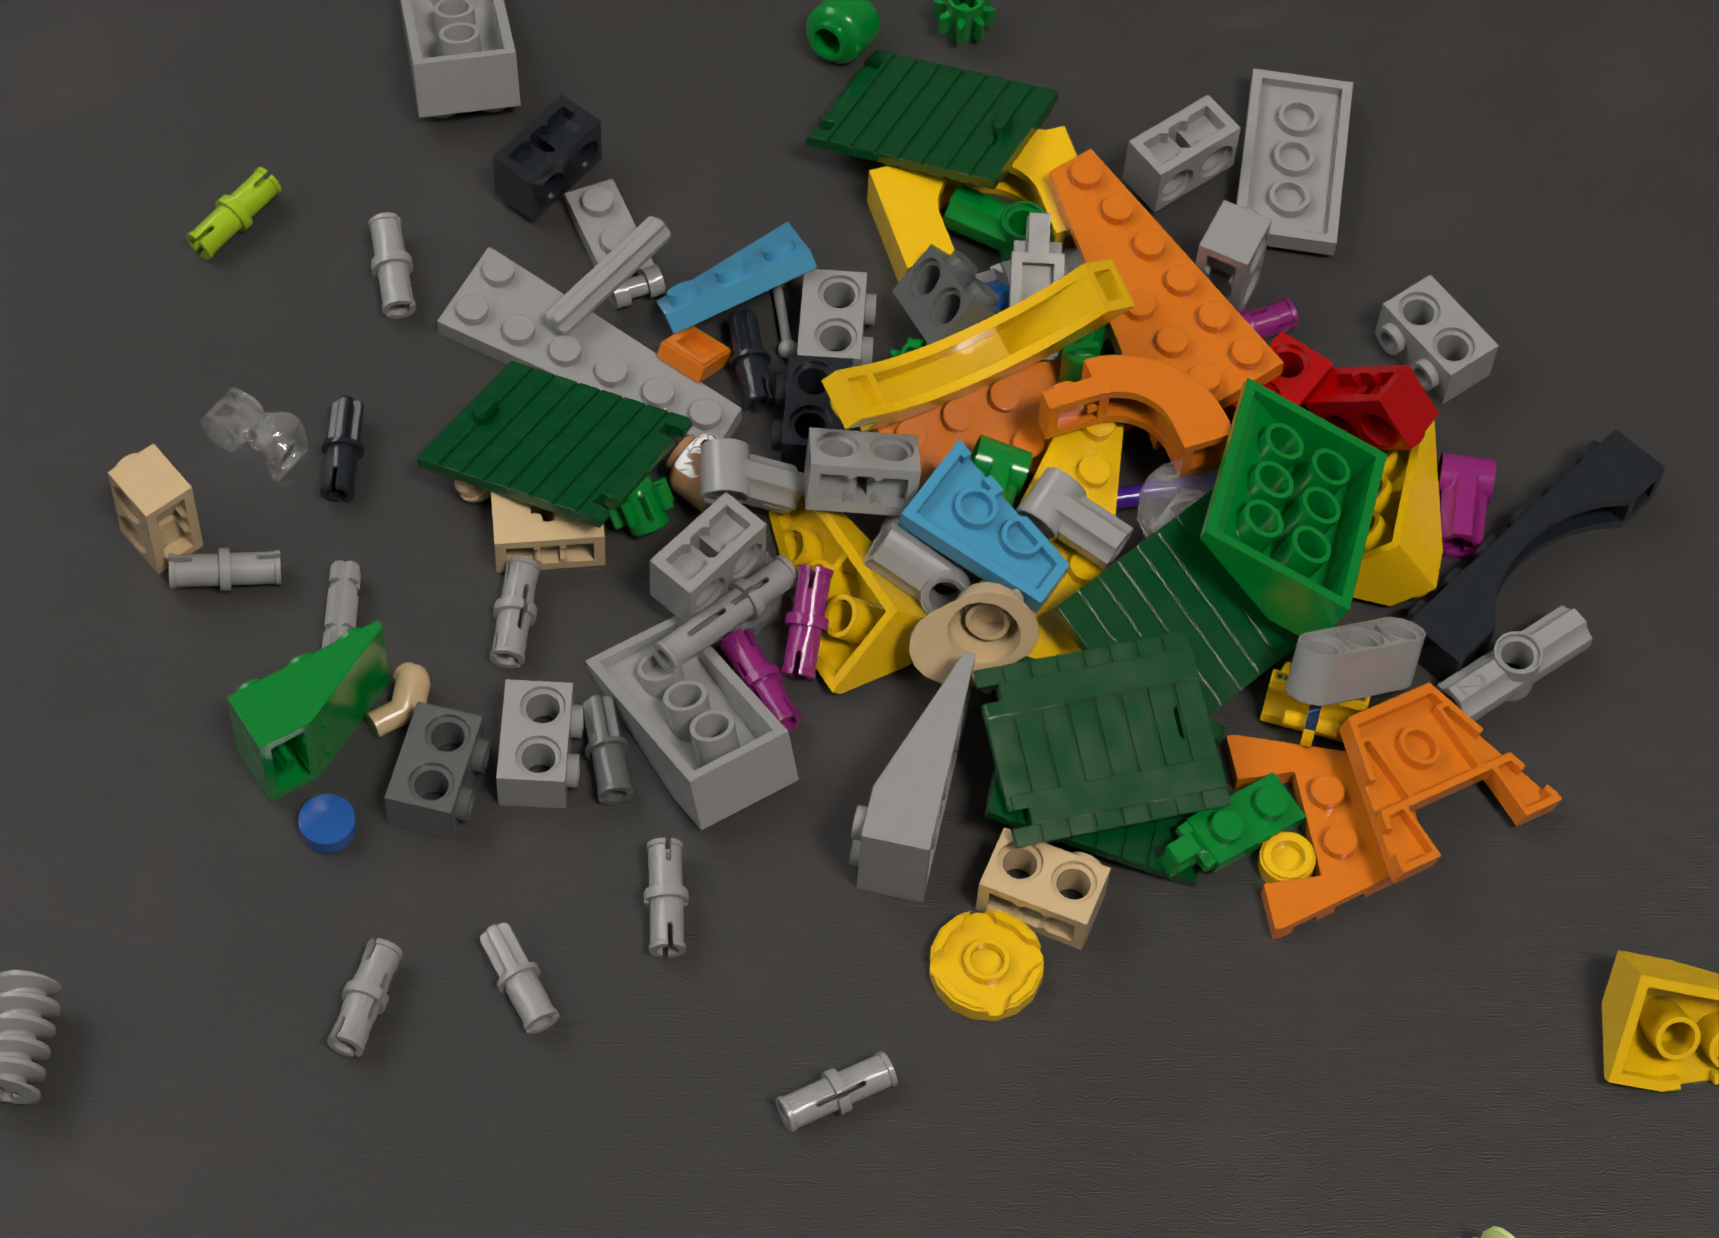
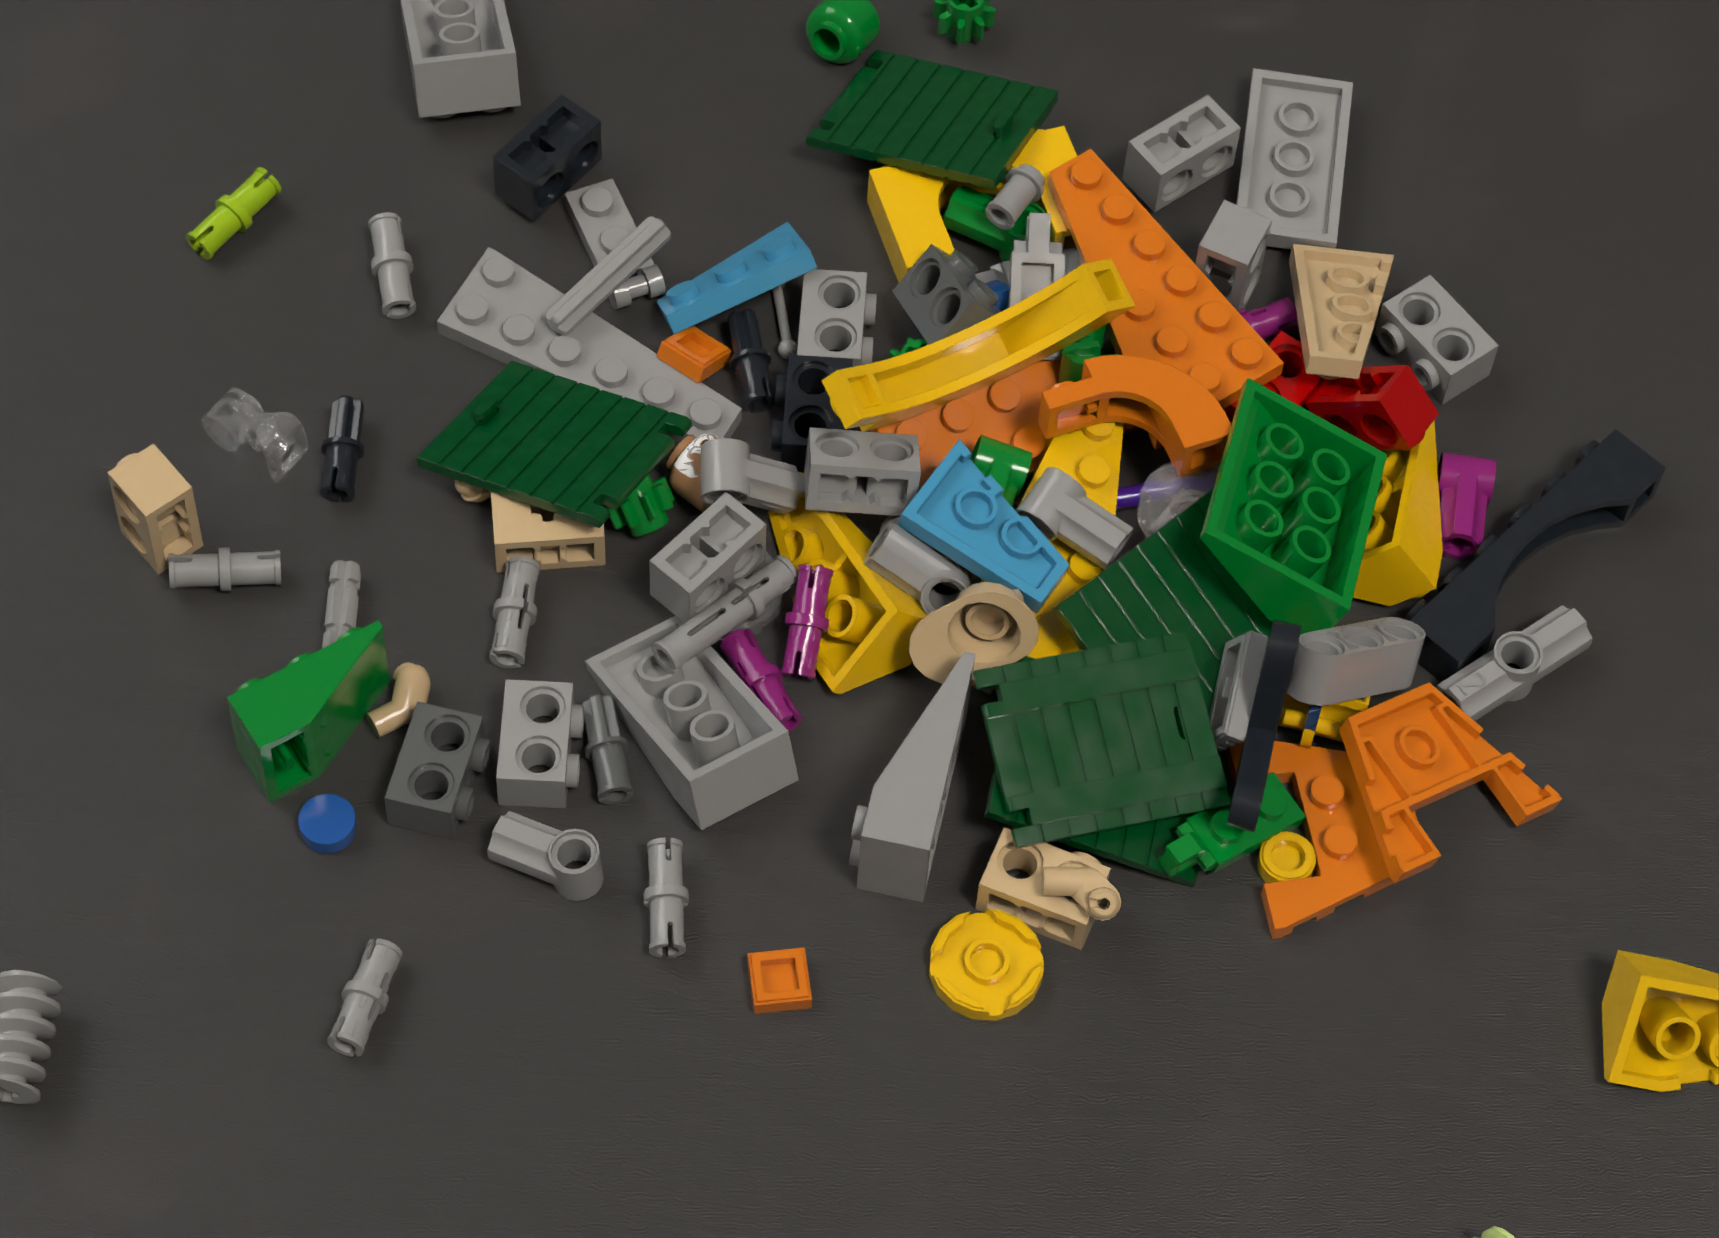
(518, 978): light grey axle -> none
(546, 852): none -> light grey piece
(779, 980): none -> orange tile
(836, 1091): light grey pin -> none
(1022, 186): none -> light grey pin
(1086, 887): none -> tan arm
(1236, 688): none -> light grey tile
(1263, 725): none -> black beam
(1337, 305): none -> tan wing

